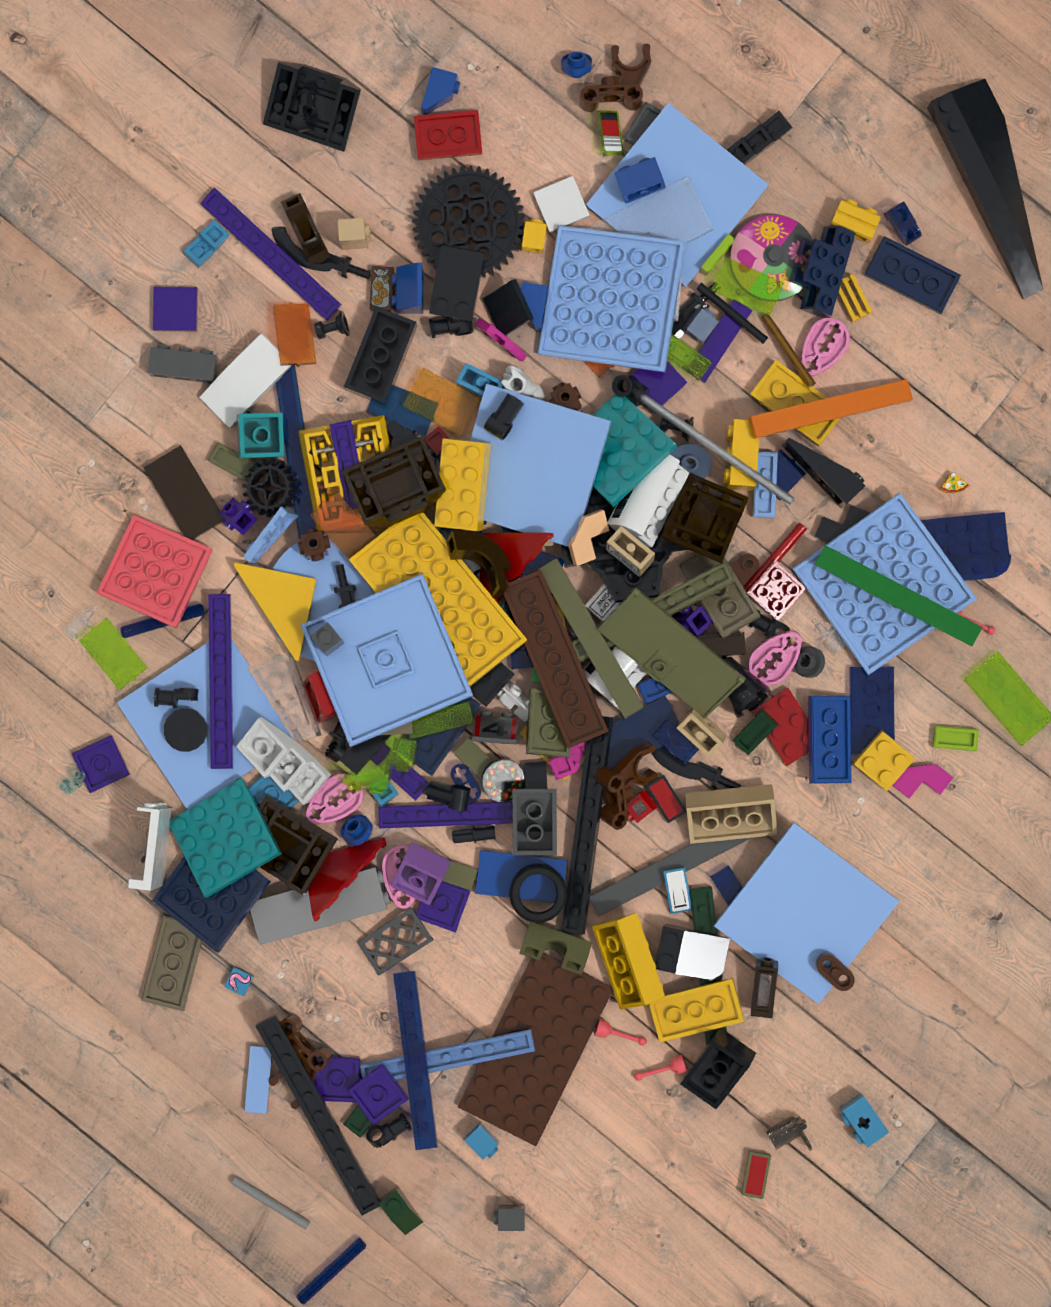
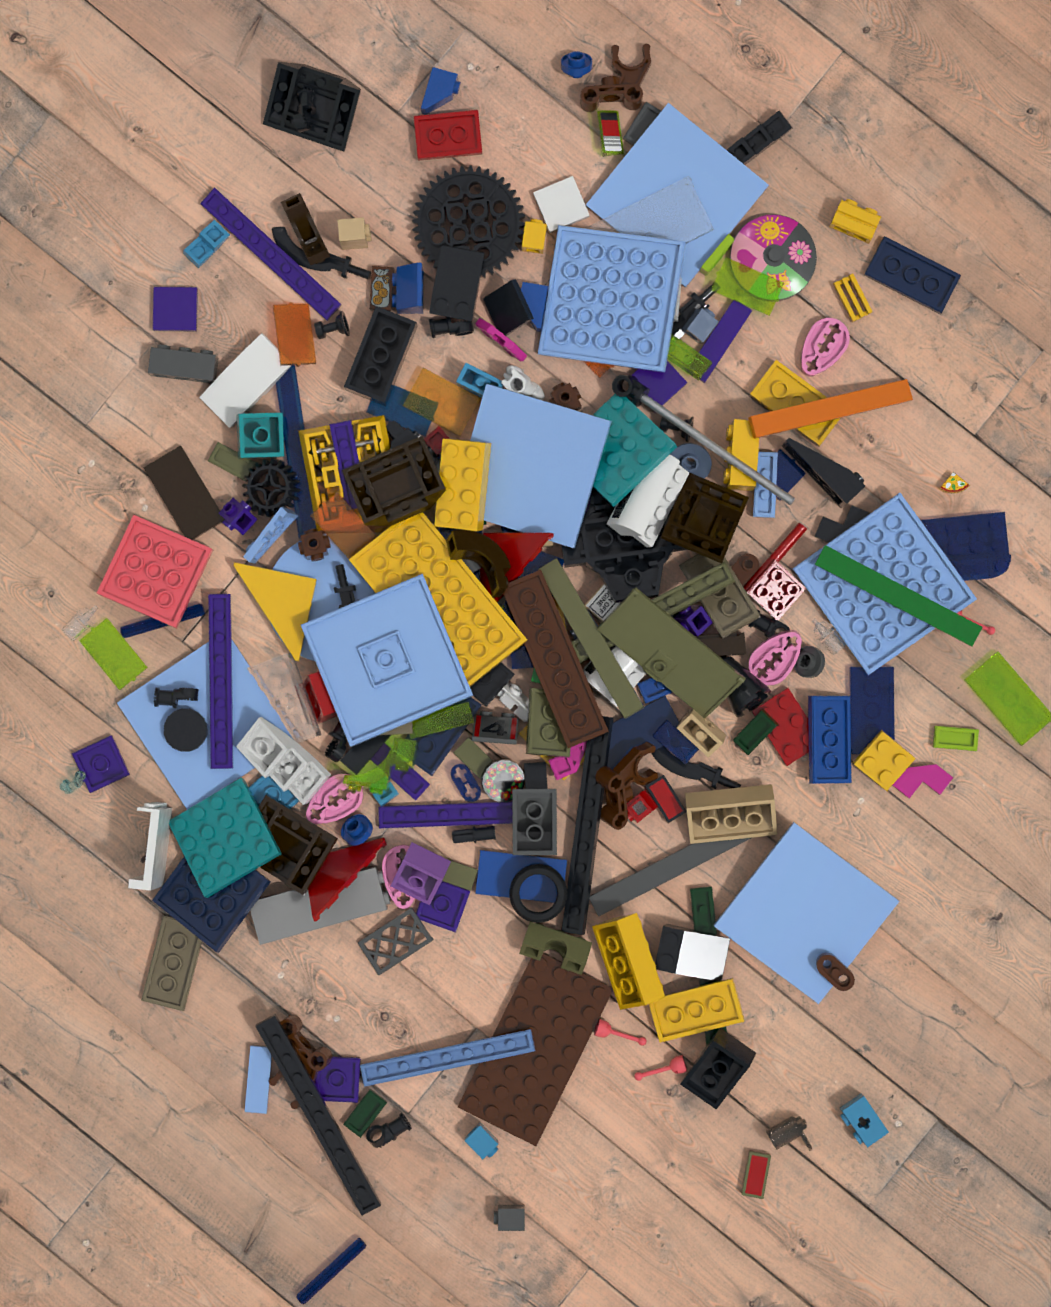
(239, 981): dark azure tile -> none
(268, 1201): light grey bar -> none
(327, 639): dark grey brick -> none
(378, 1094): dark purple tile -> none
(400, 1210): dark green slope -> none
(415, 1060): clear blue tile -> none
(452, 795): black piece -> none
(501, 421): black piece -> none
(581, 545): light nougat tile -> none
(630, 551): tan brick -> none
(639, 179): blue brick -> none
(677, 890): white slope -> none
(726, 308): black bar -> none
(726, 884): clear blue tile -> none
(764, 987): dark brown window -> none
(788, 350): pearl gold bar -> none
(823, 270): dark blue piece -> none
(903, 223): clear blue leg -> none
(984, 157): black wedge -> none

